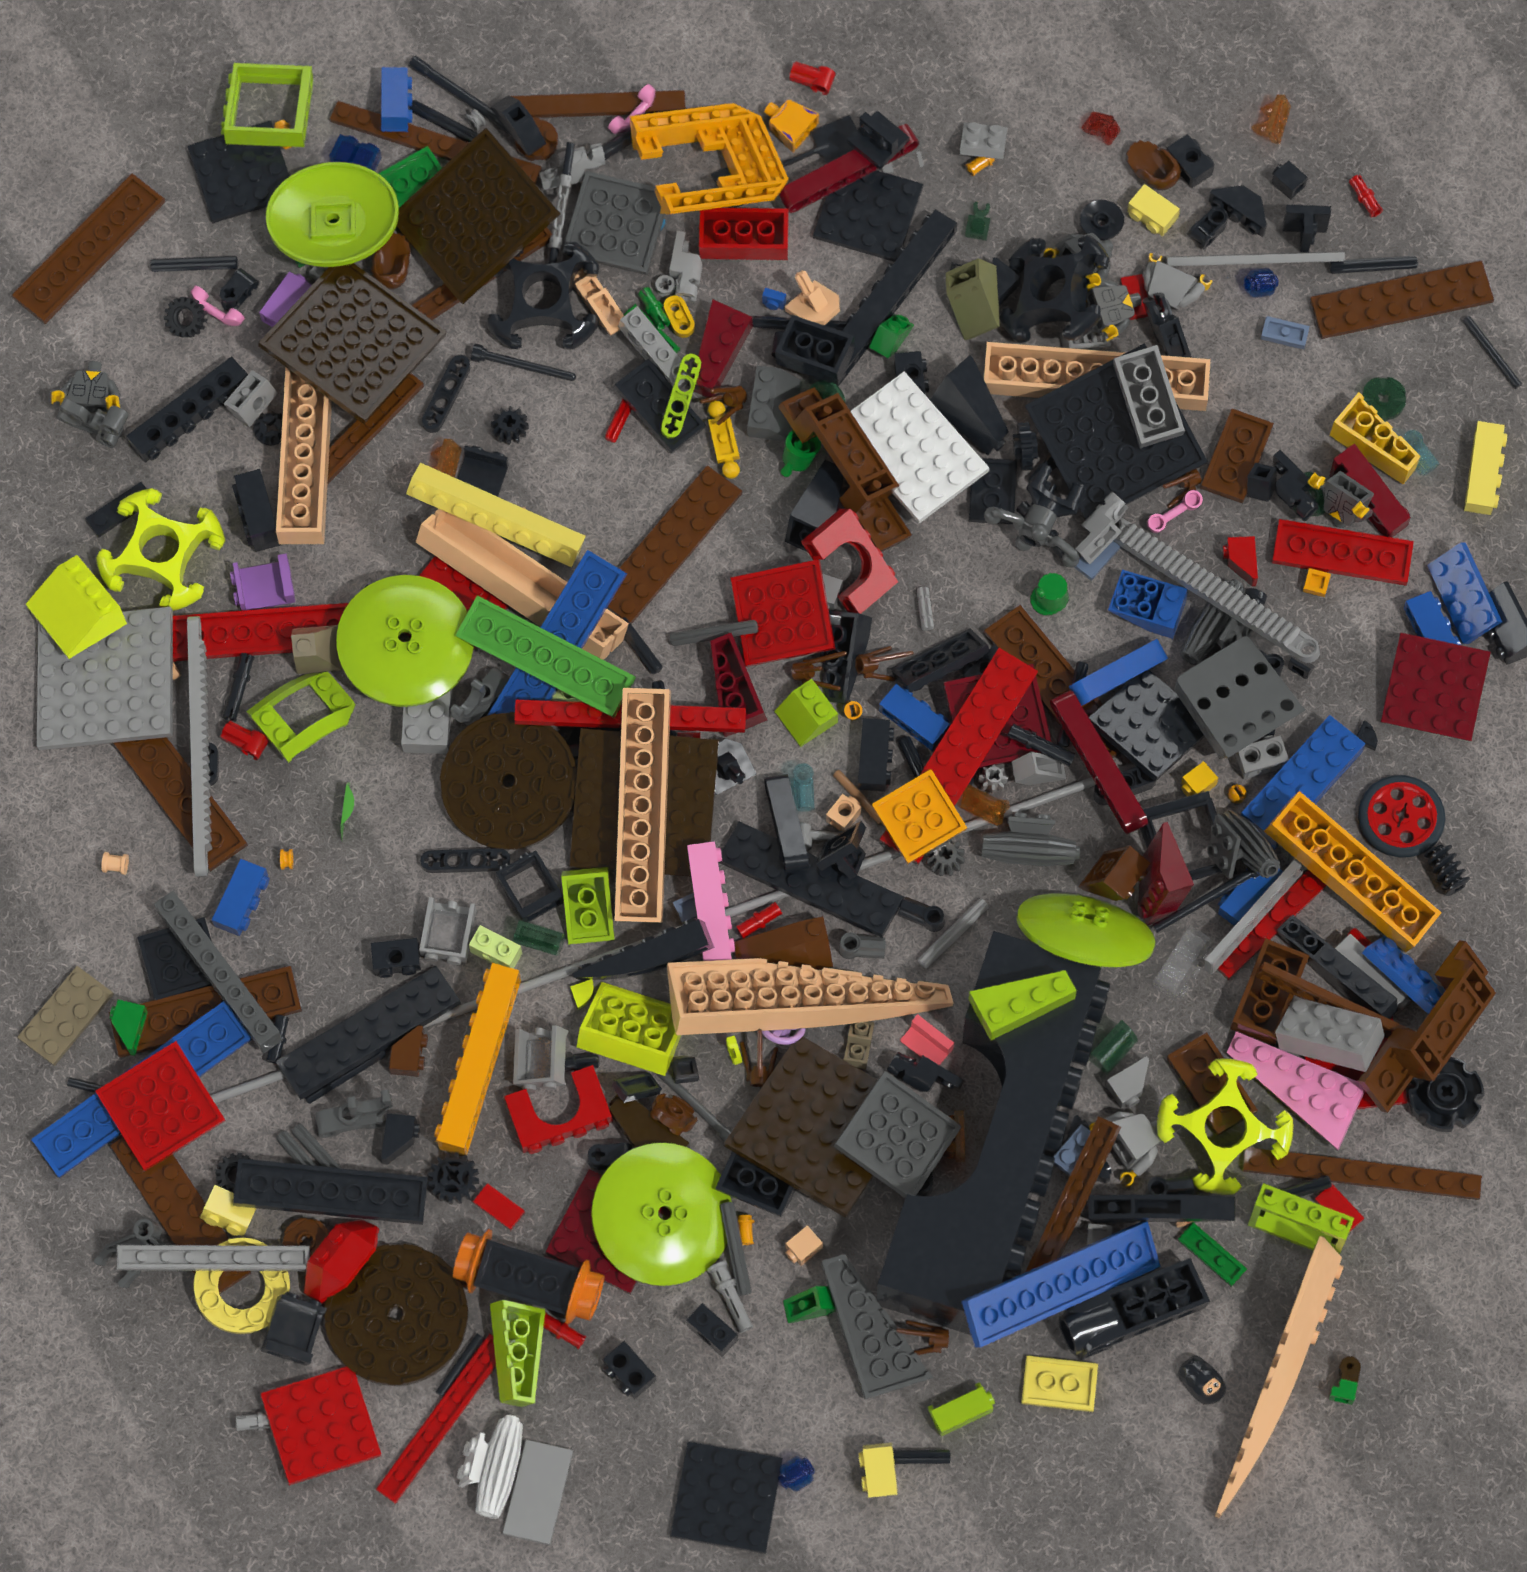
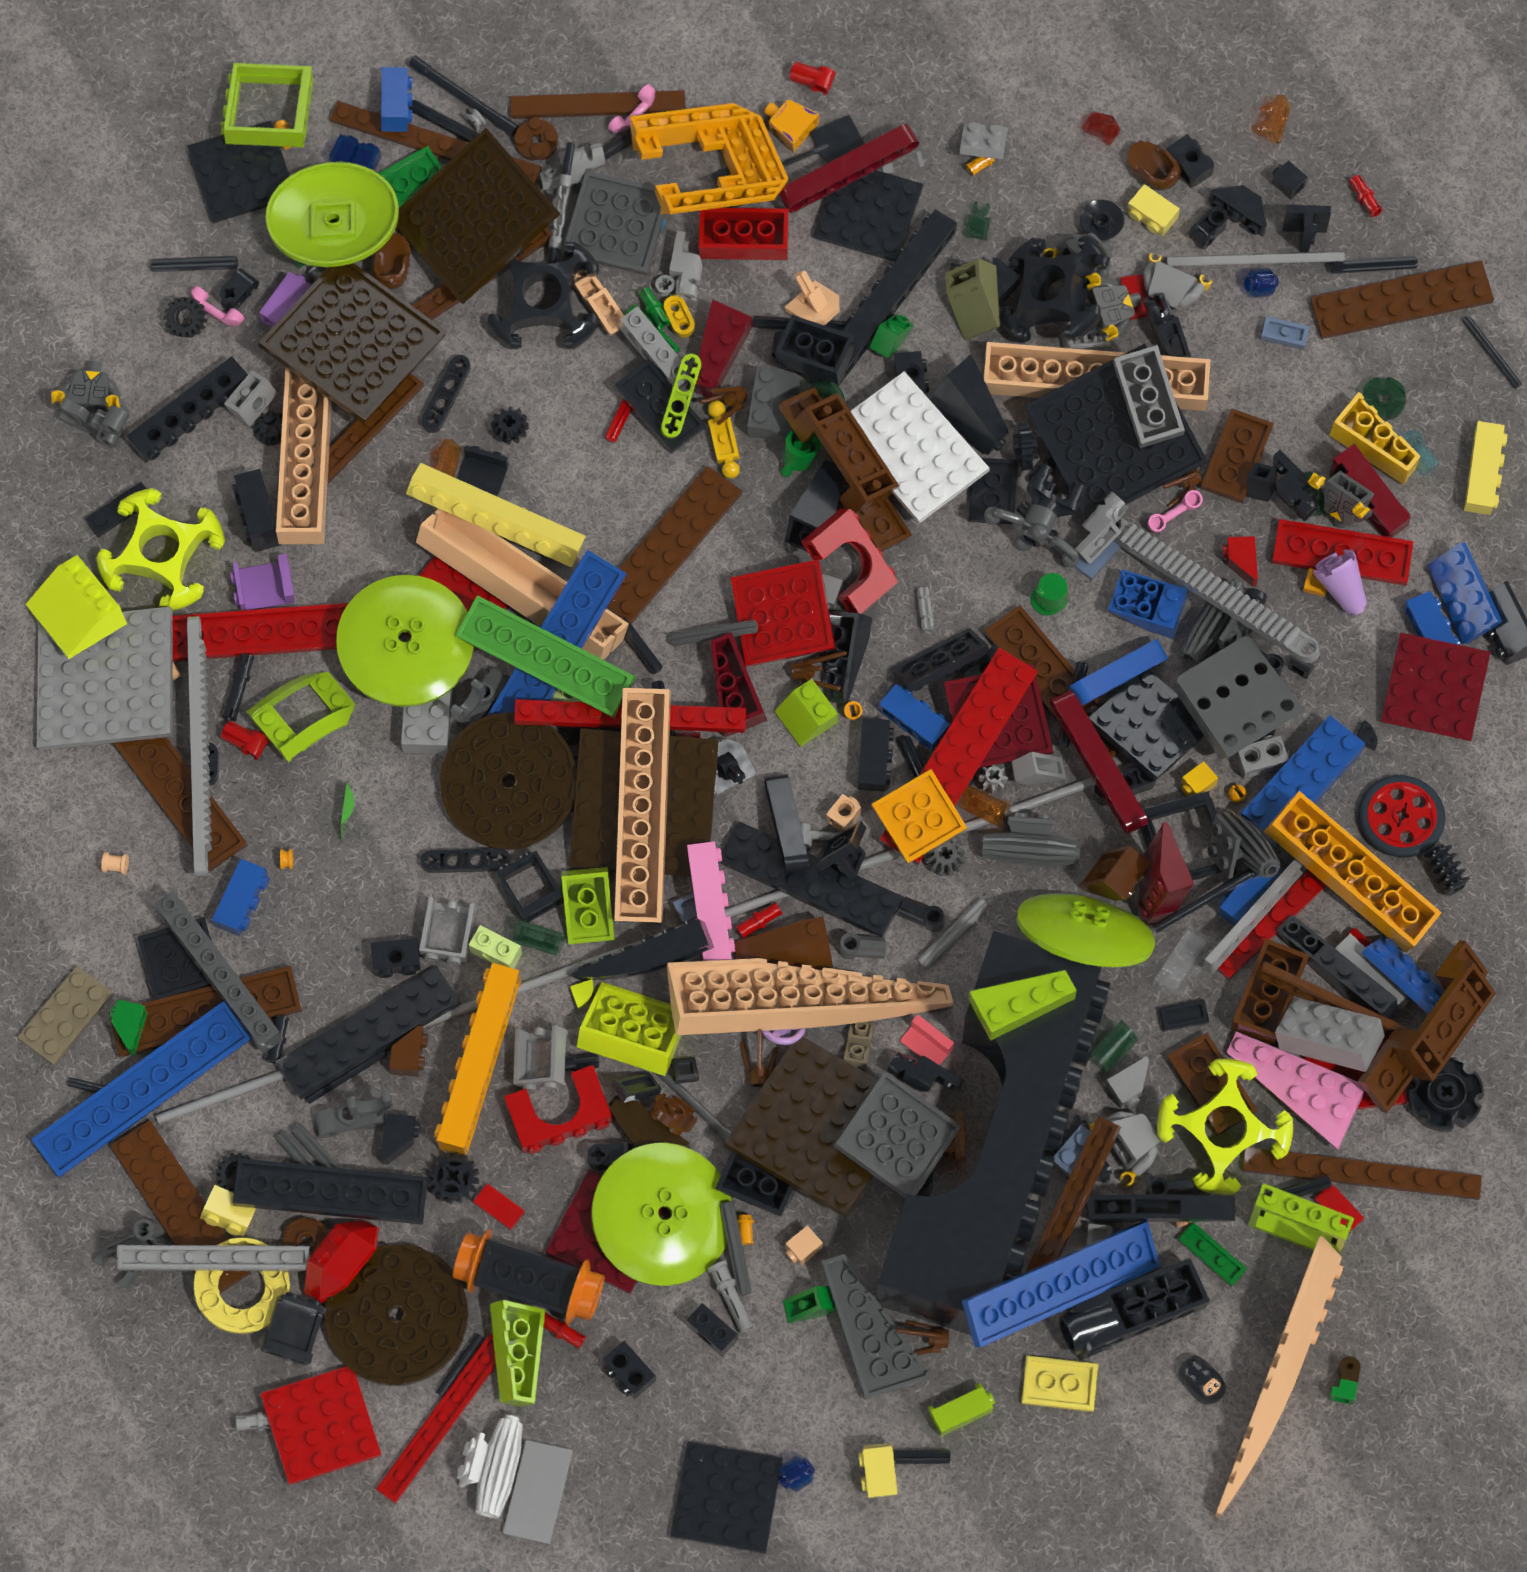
(88, 248): reddish brown plate -> none
(160, 1106): red plate -> none
(315, 649): dark tan slope -> none
(480, 353): black piece -> none
(519, 124): black slope -> none
(733, 1049): neon yellow tile -> none
(773, 299): blue plate -> none
(803, 788): clear light blue piece -> none
(854, 792): medium nougat bar -> none
(867, 663): reddish brown plant -> none
(877, 139): black bracket -> none
(1040, 744): black pin -> none
(1183, 1015): none -> black tile
(1343, 581): none -> lavender cone

